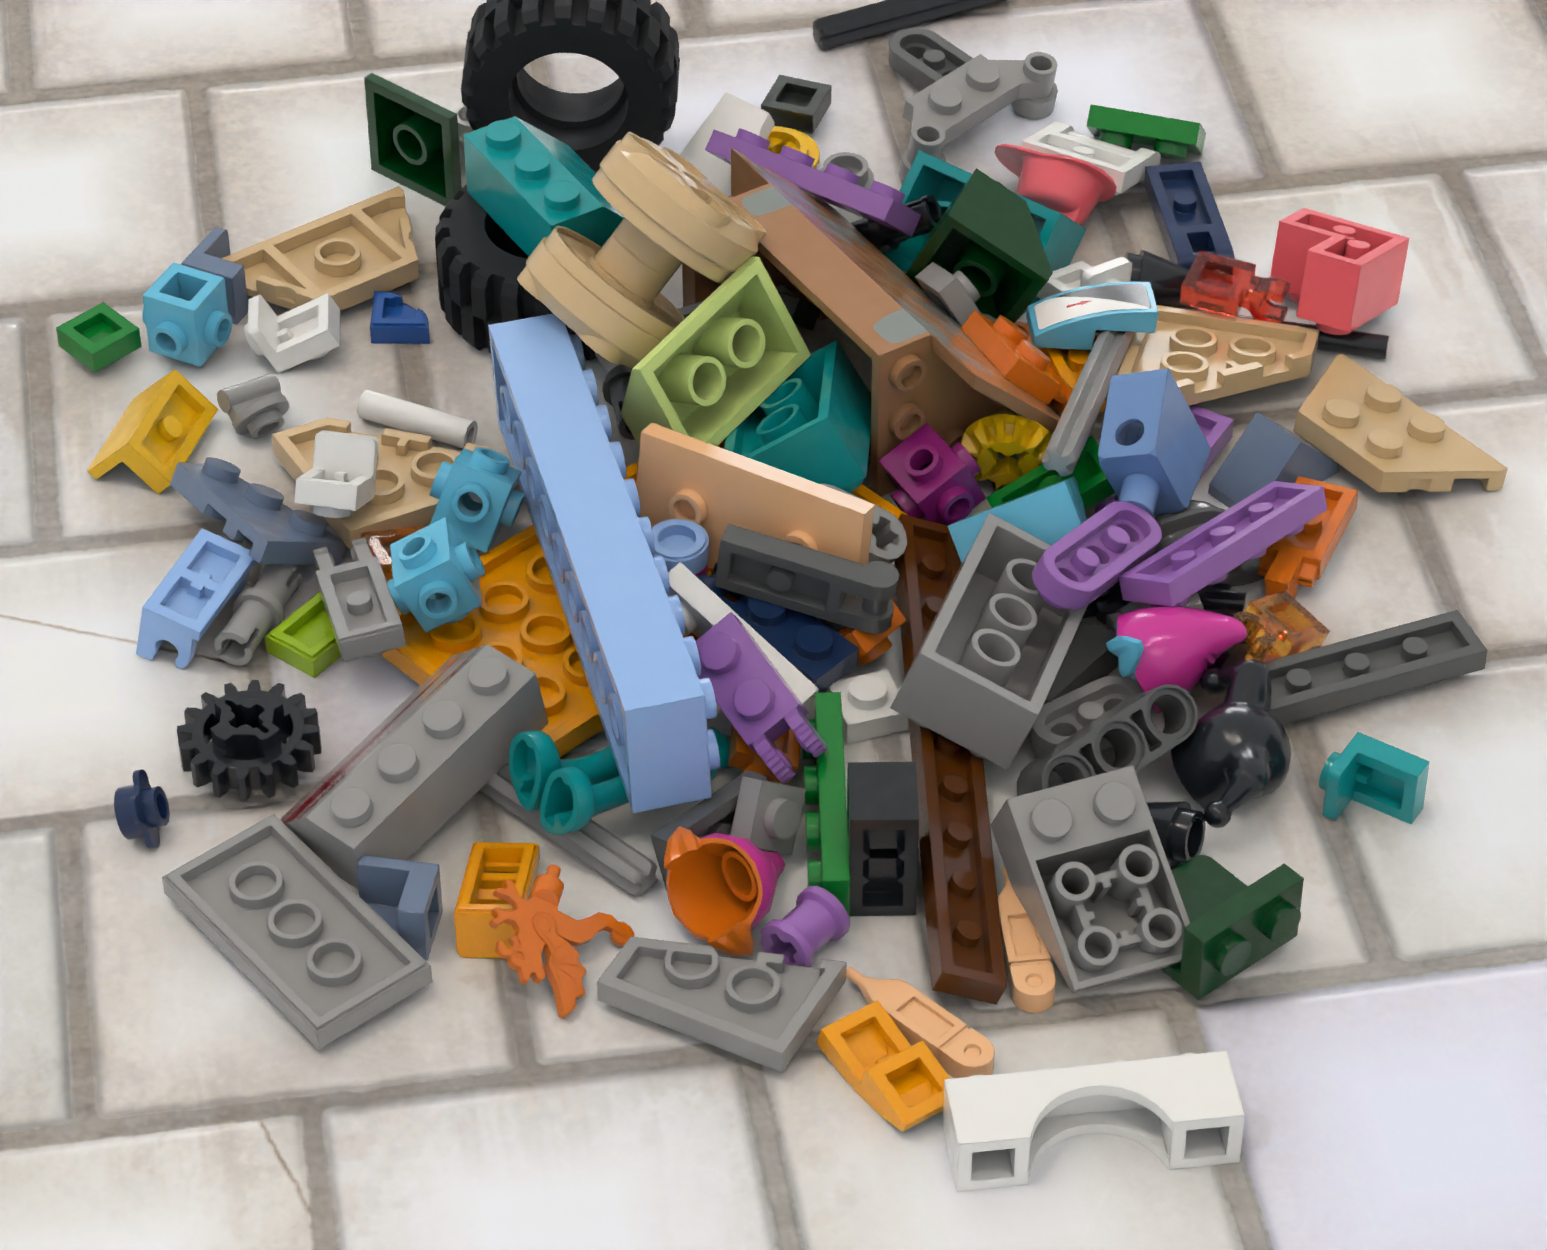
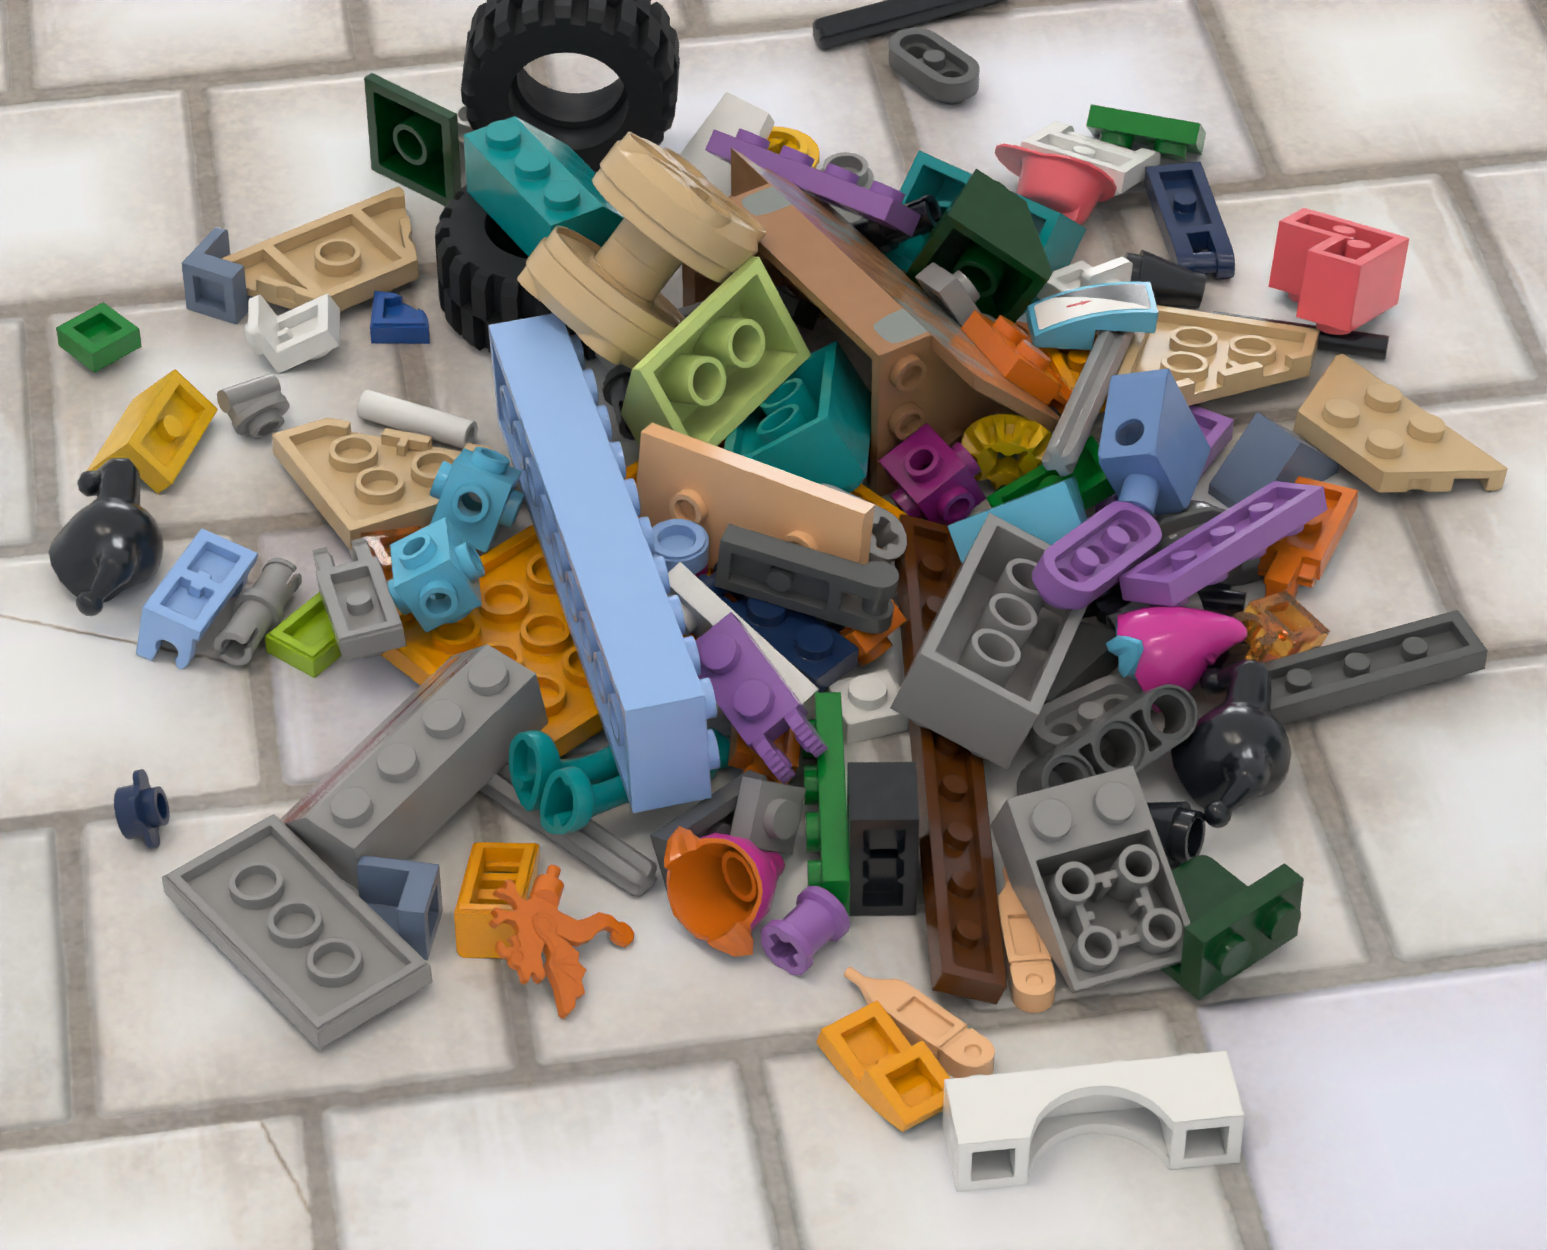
(109, 540): none -> black piece
(186, 314): medium azure brick -> none
(249, 740): black gear -> none
(255, 514): sand blue wing -> none
(340, 475): white bracket -> none
(731, 1003): light grey wing -> none
(797, 103): pearl dark grey plate -> none
(972, 96): light grey plate -> none
(1228, 284): clear red plate -> none
(1375, 777): teal bracket -> none

